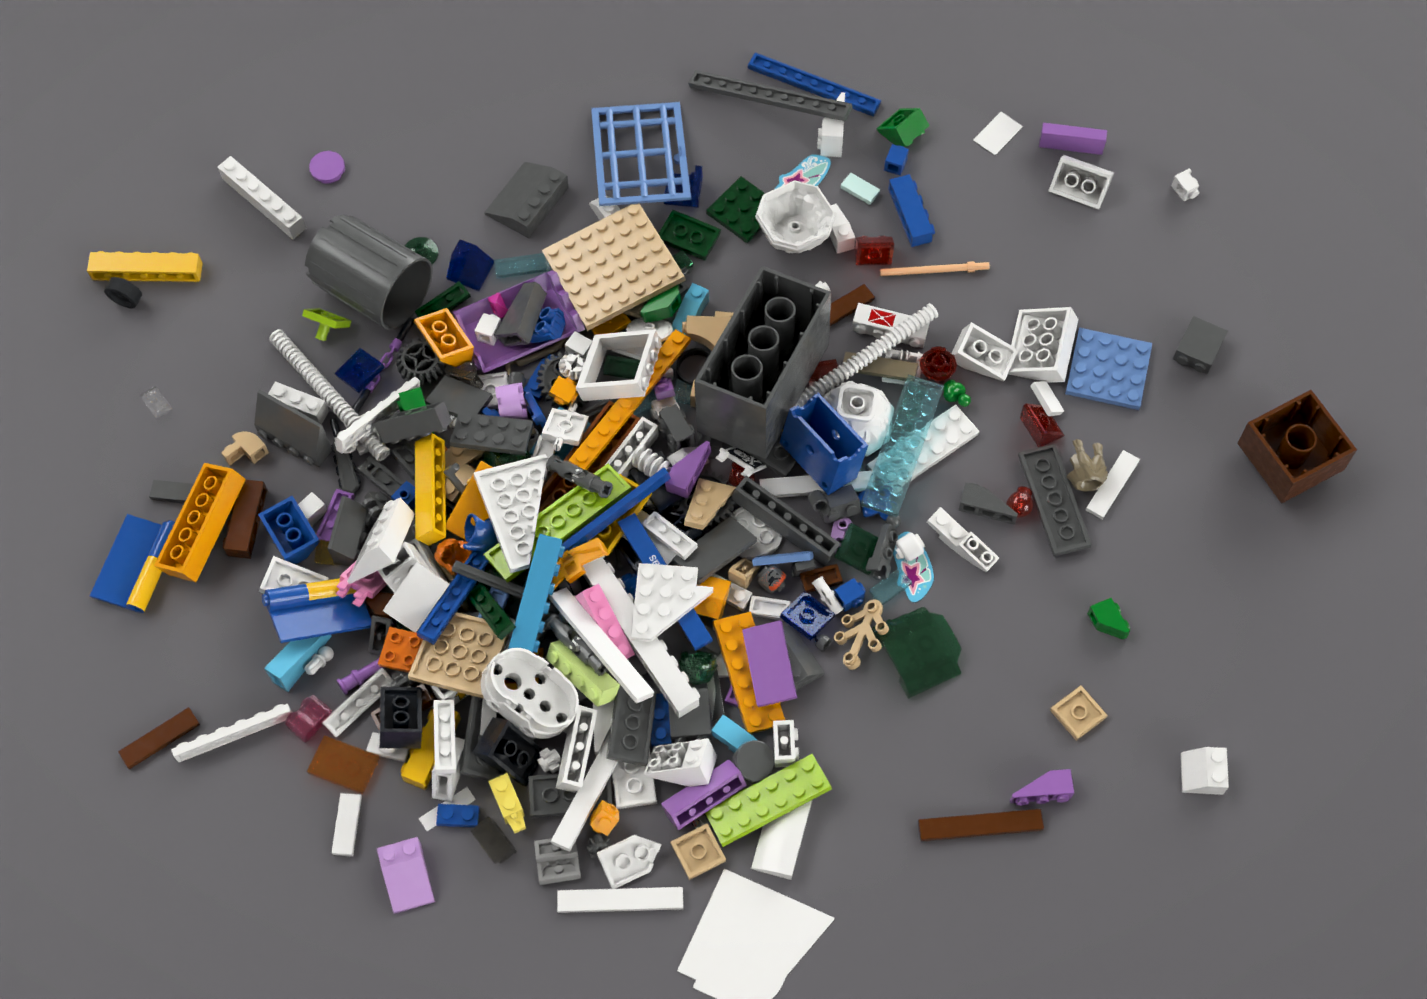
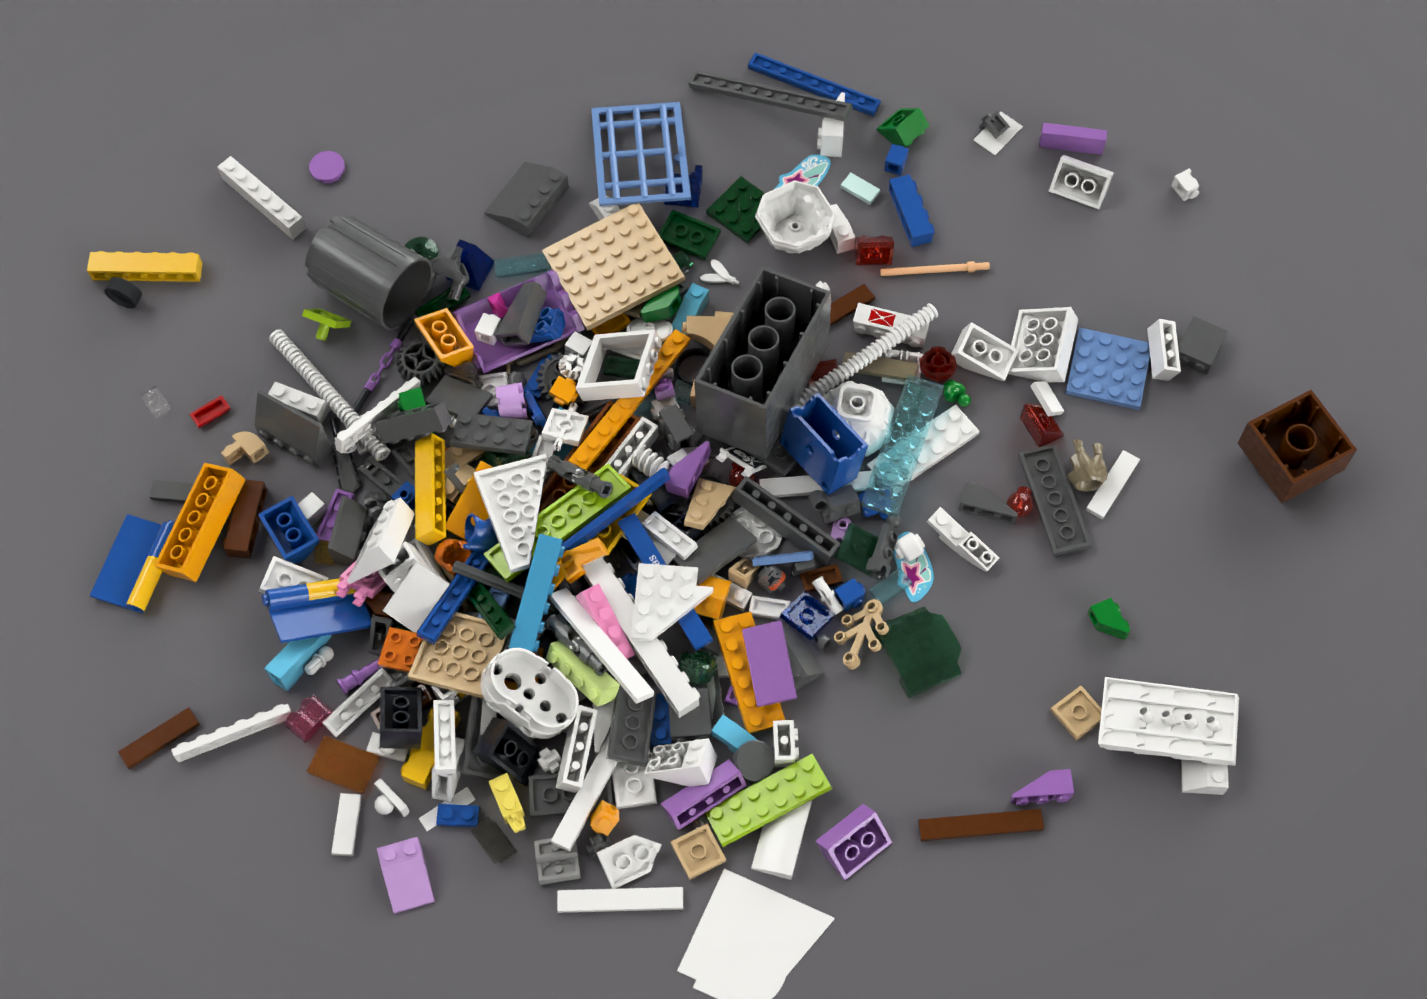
(210, 411): none -> red tile
(359, 370): clear blue plate -> none
(388, 800): none -> white tile
(451, 267): none -> dark grey connector
(721, 276): none -> white piece
(854, 841): none -> medium lavender slope
(995, 124): none -> dark grey bracket
(1163, 350): none -> white brick
(1169, 721): none -> white piece

